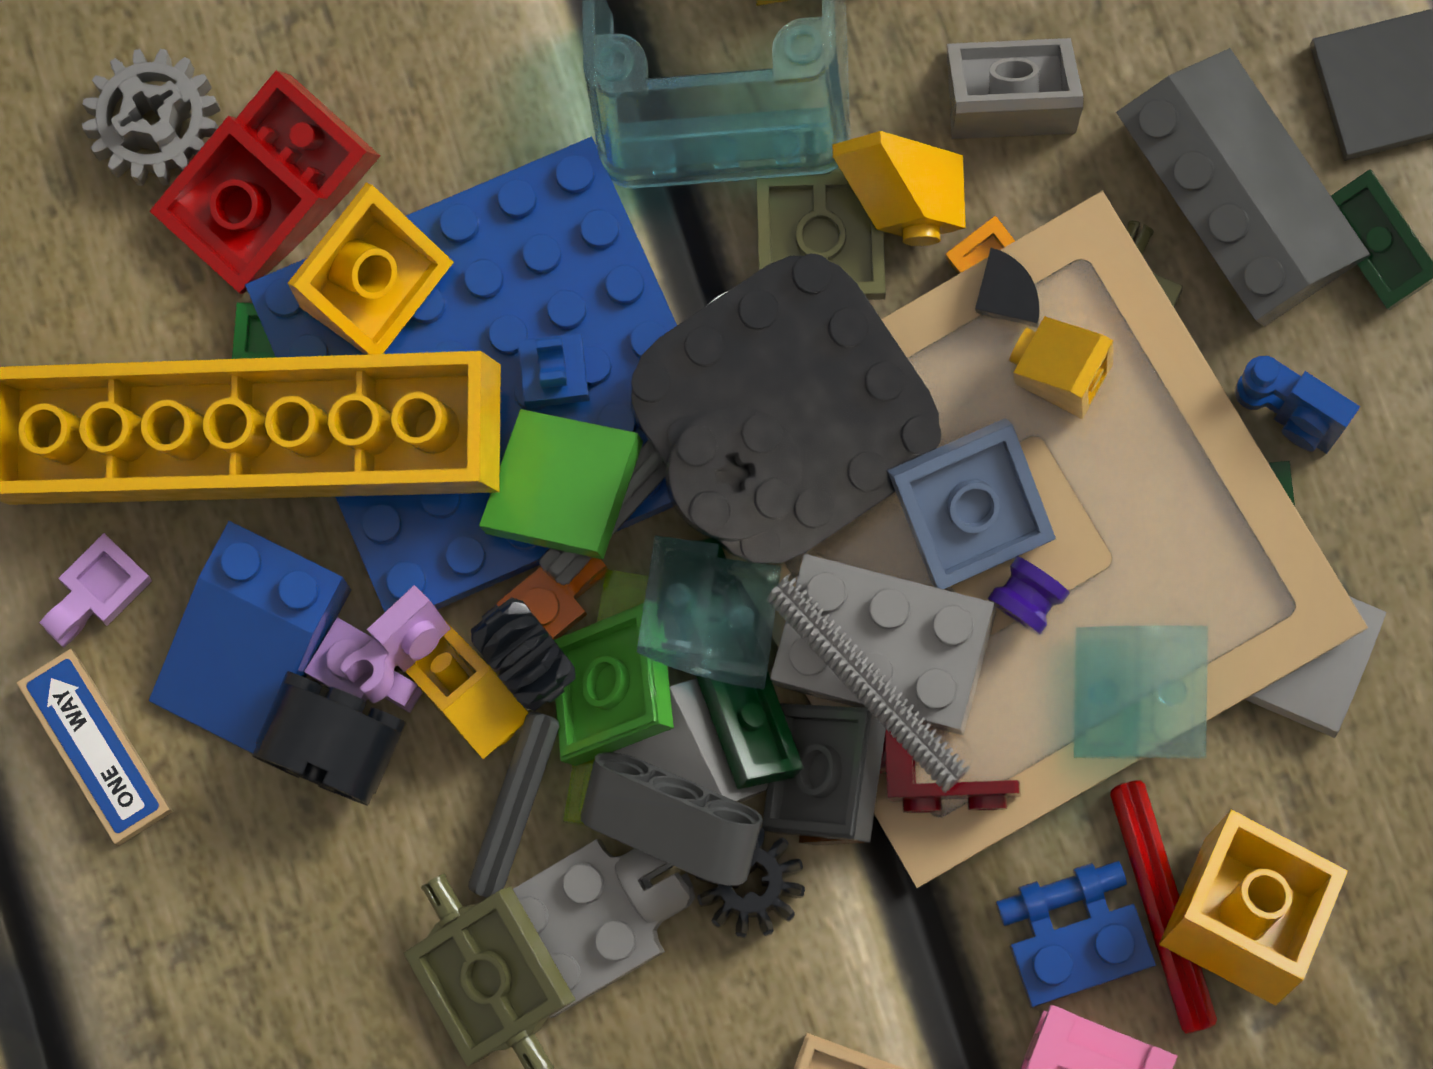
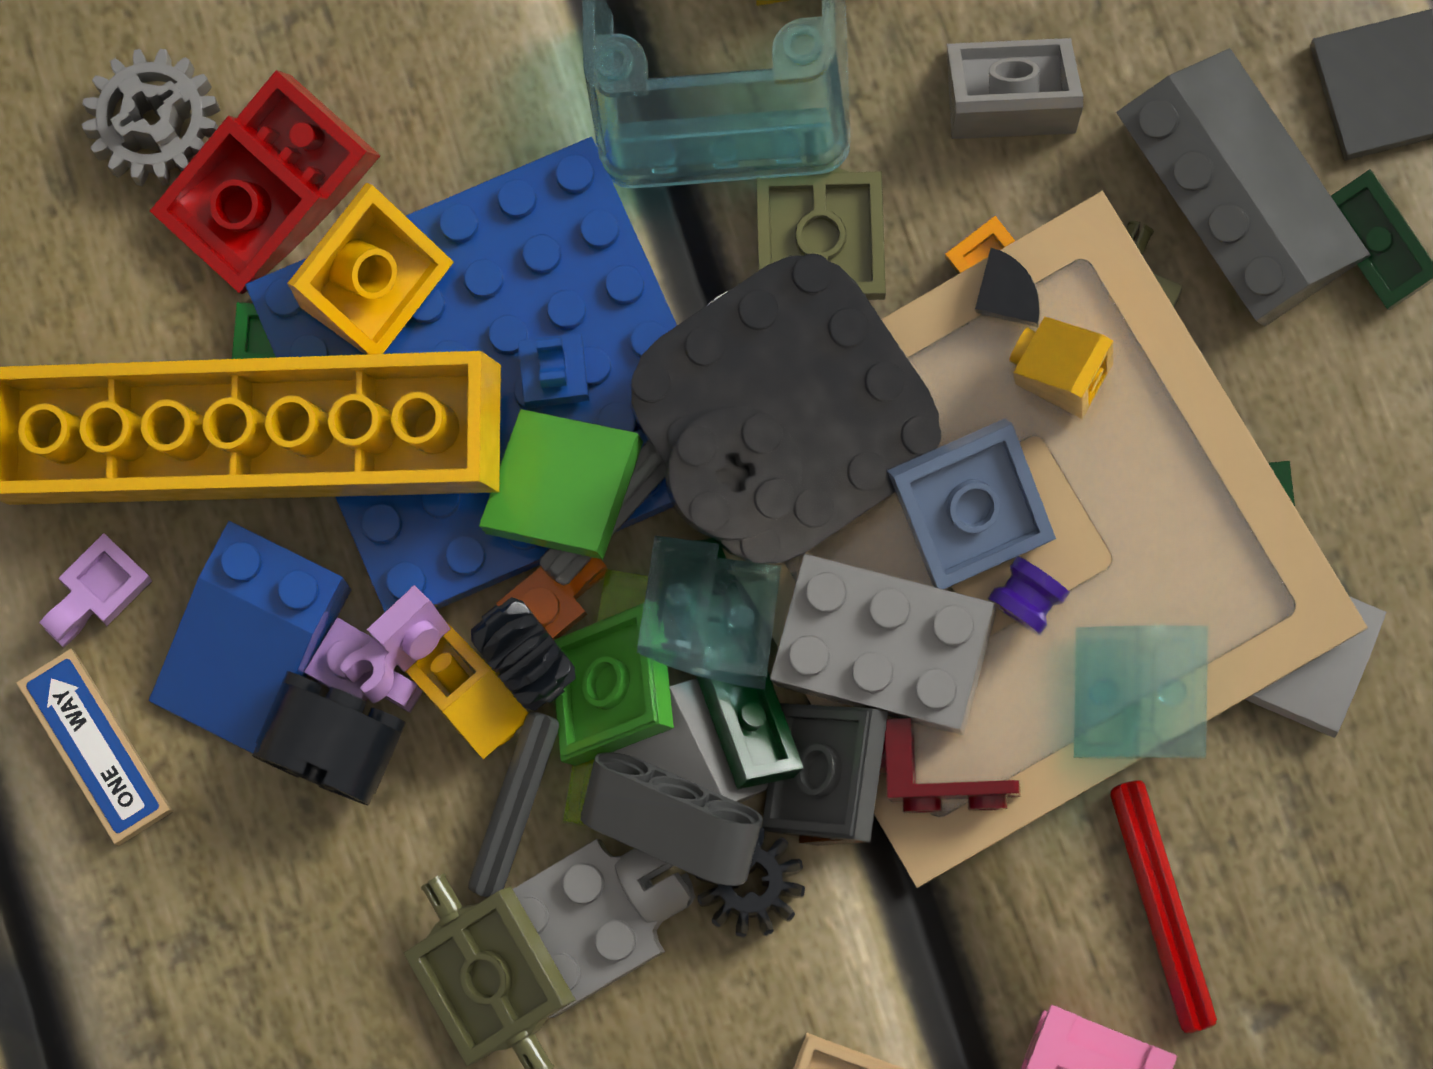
(867, 684): light grey axle -> none
(905, 185): yellow slope -> none
(1082, 953): blue plate -> none
(1254, 908): yellow brick -> none
(1304, 405): blue plate -> none

